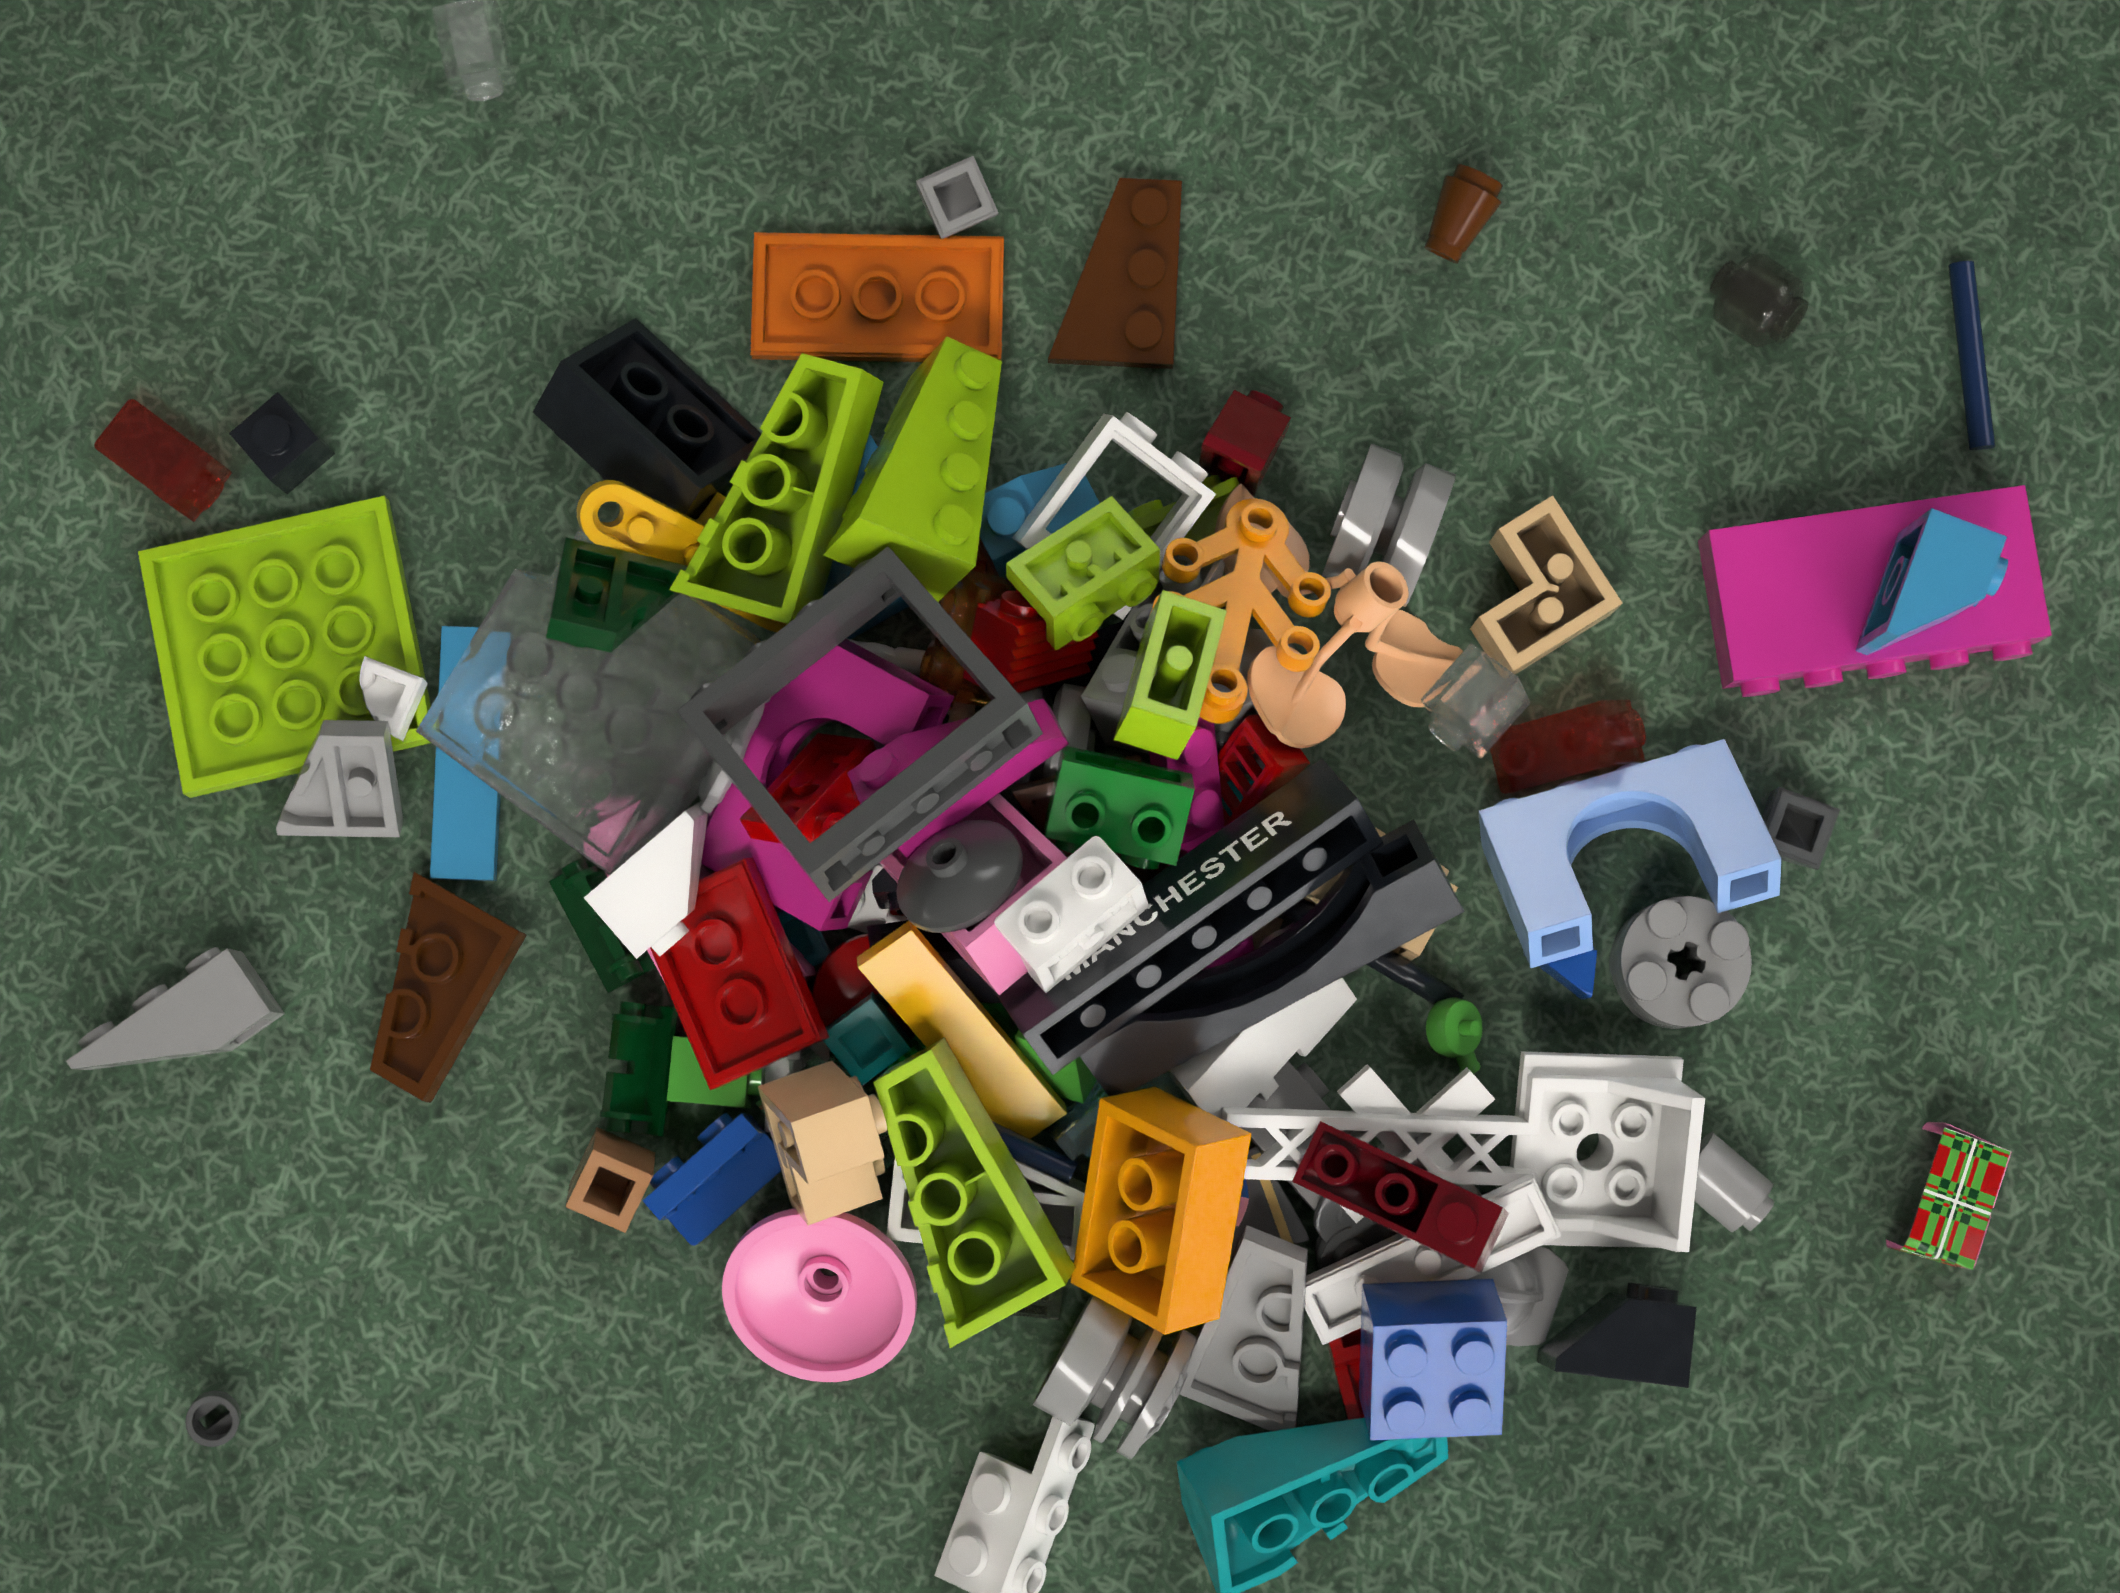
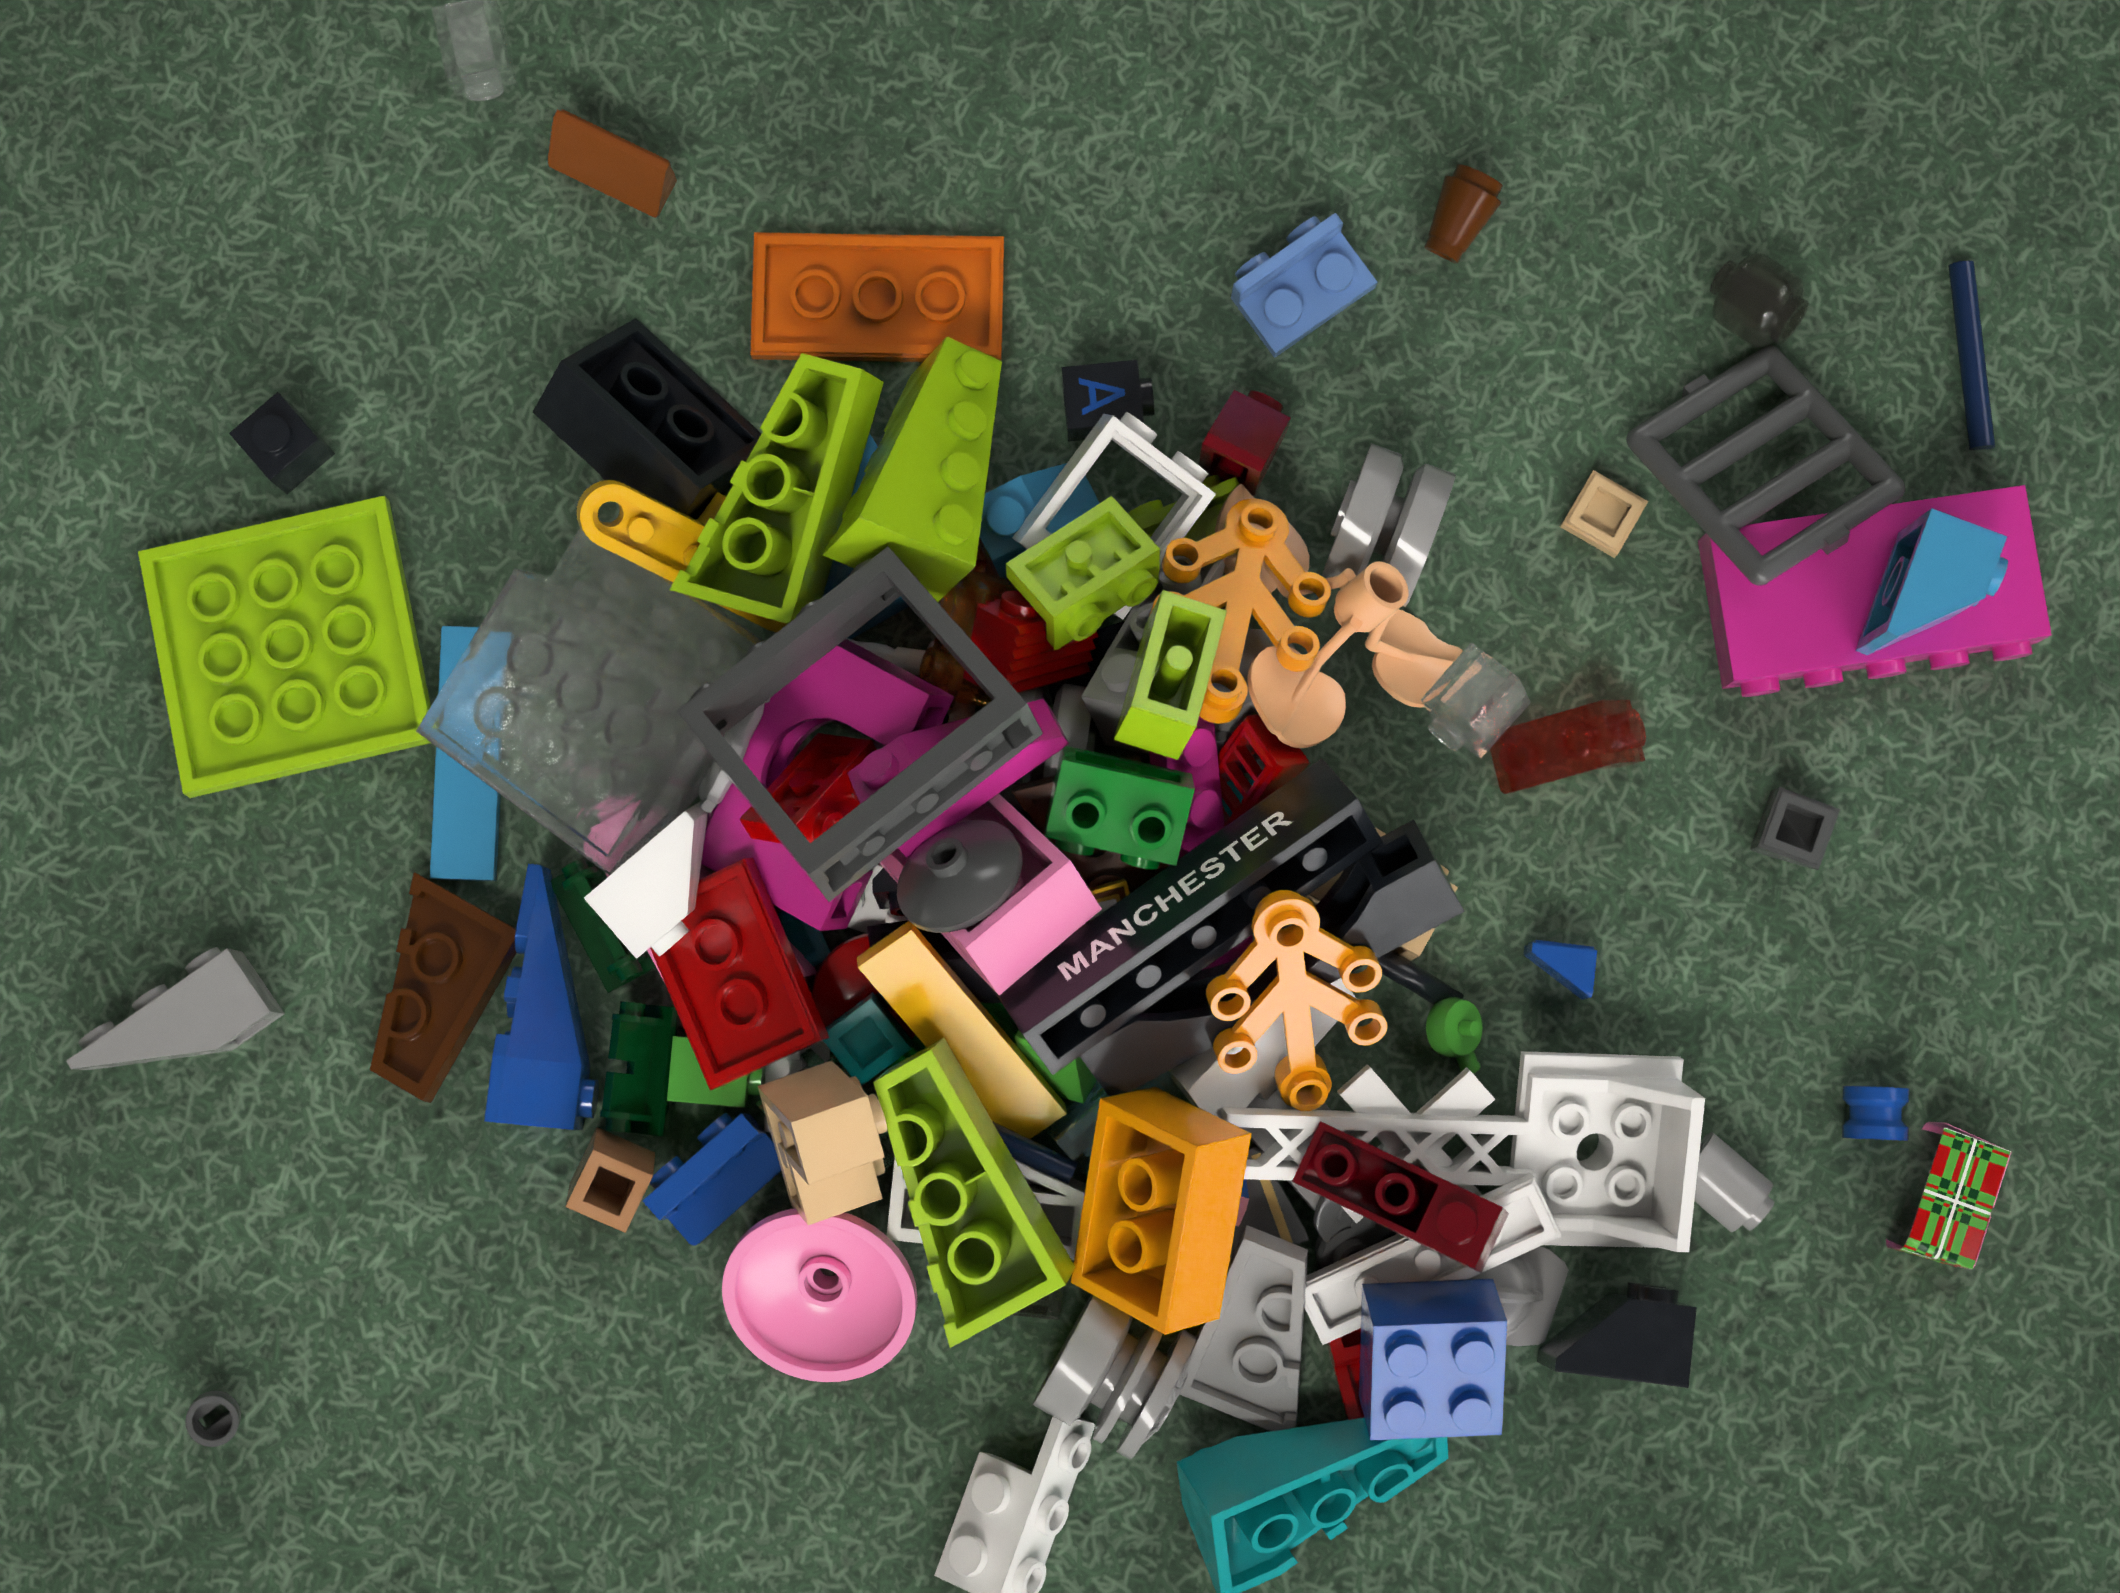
(163, 460): clear red bracket -> none
(346, 784): light grey wing -> none
(391, 694): white tile -> none
(543, 1061): none -> blue wedge
(607, 594): dark green wing -> none
(610, 163): none -> dark orange slope
(956, 197): light grey slope -> none
(1072, 912): white bracket -> none
(1101, 390): none -> black brick
(1129, 283): reddish brown wing -> none
(1292, 995): none -> light orange plant
(1301, 284): none -> medium blue bracket
(1558, 588): tan brick -> none
(1604, 514): none -> tan tile
(1684, 795): light blue arch -> none
(1712, 944): light grey brick -> none
(1724, 526): none -> dark grey bar
(1875, 1113): none -> blue wheel

